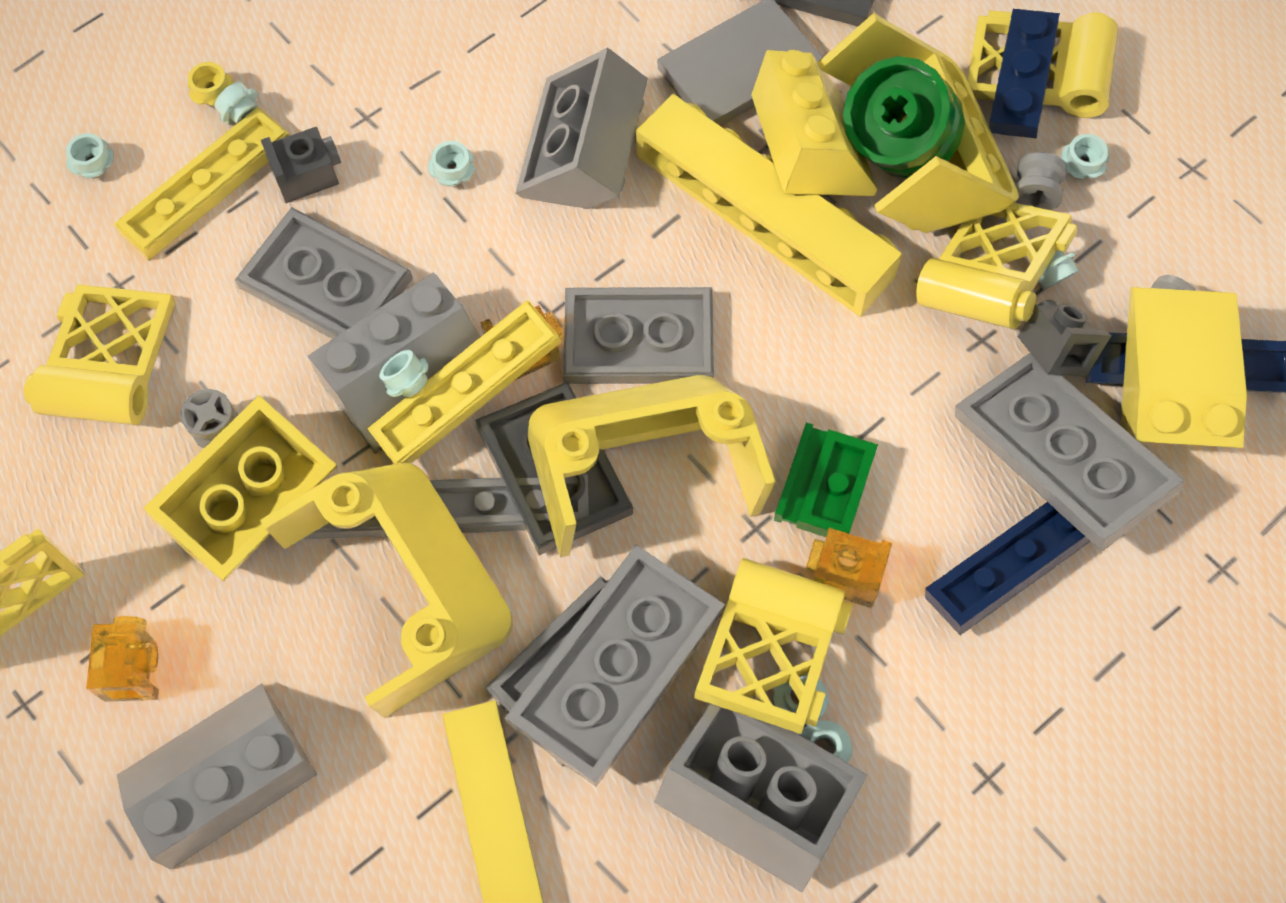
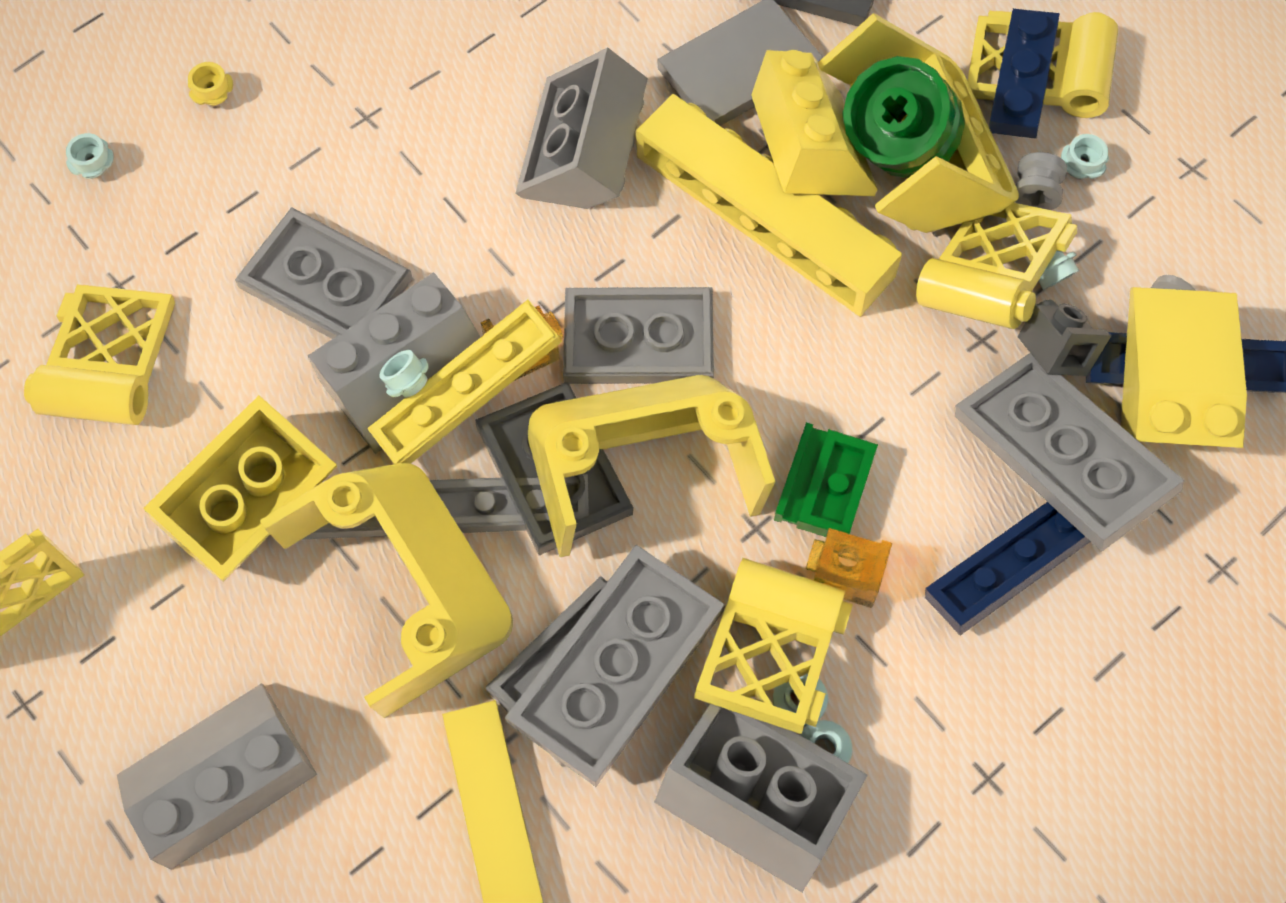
(122, 661): clear yellow brick -> none
(199, 185): light yellow tile -> none
(203, 409): light grey wheel -> none
(235, 102): light aqua plate -> none
(302, 163): dark grey brick -> none
(449, 154): light aqua plate -> none

